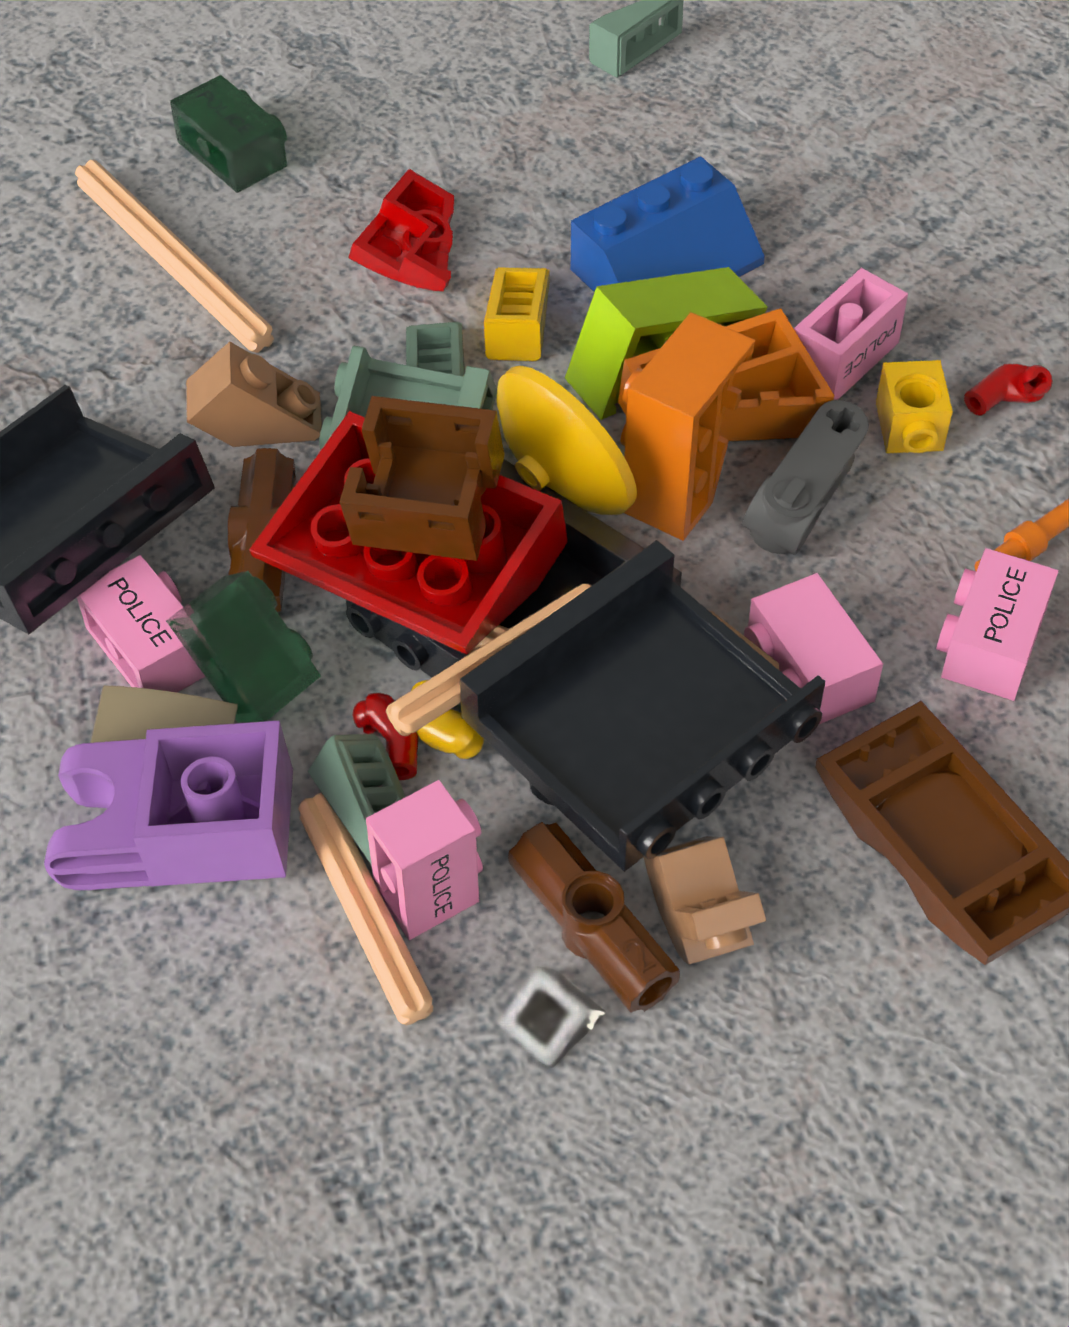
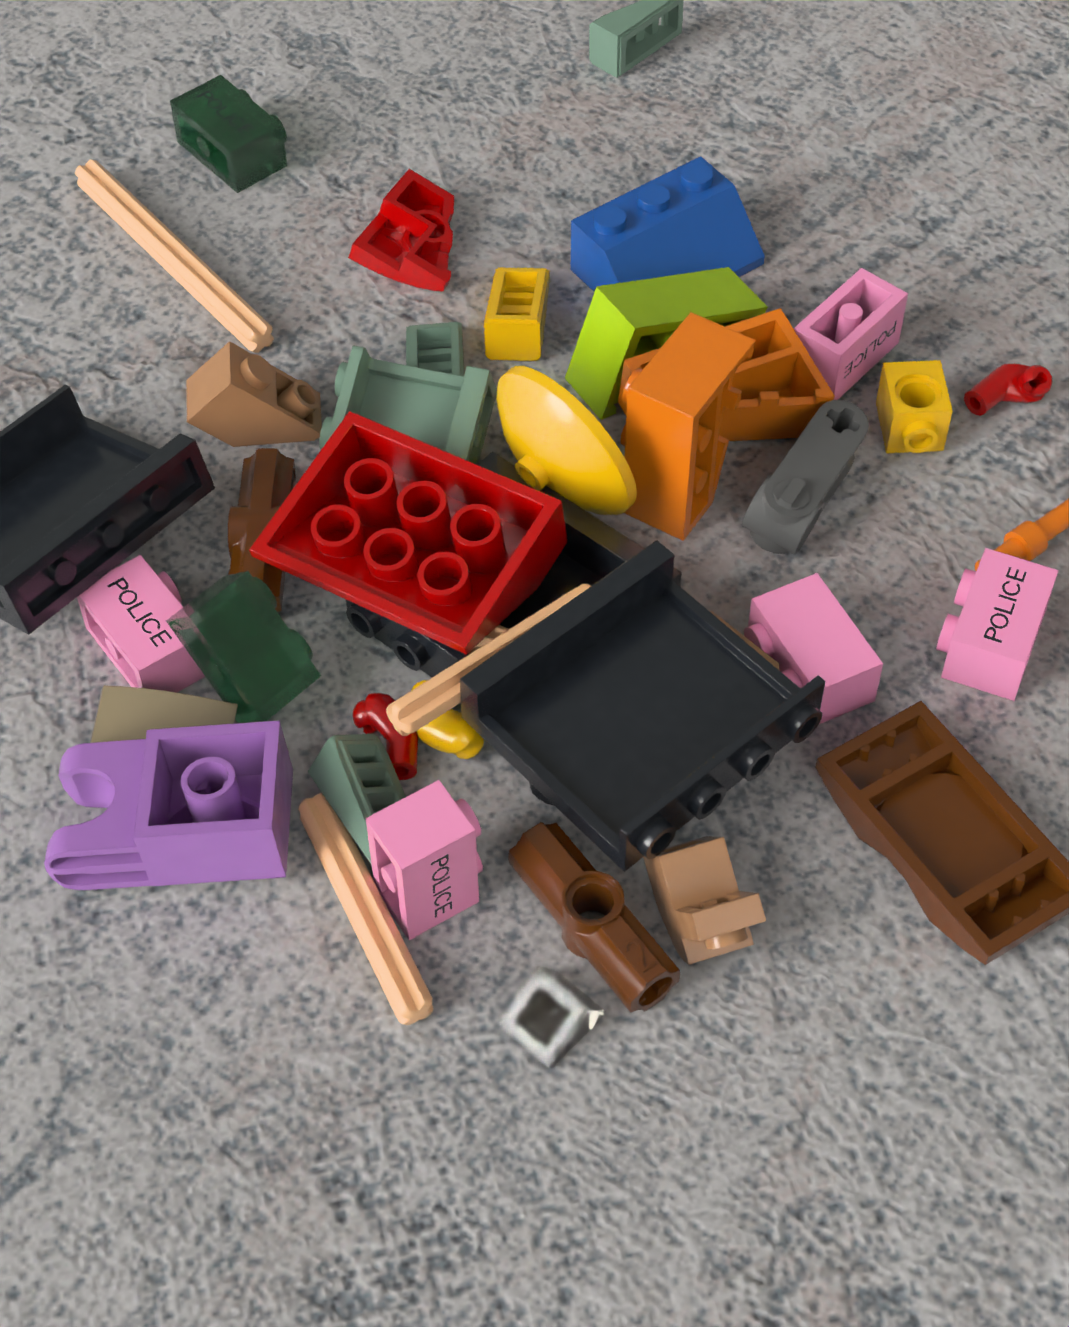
(428, 478): reddish brown piece -> none

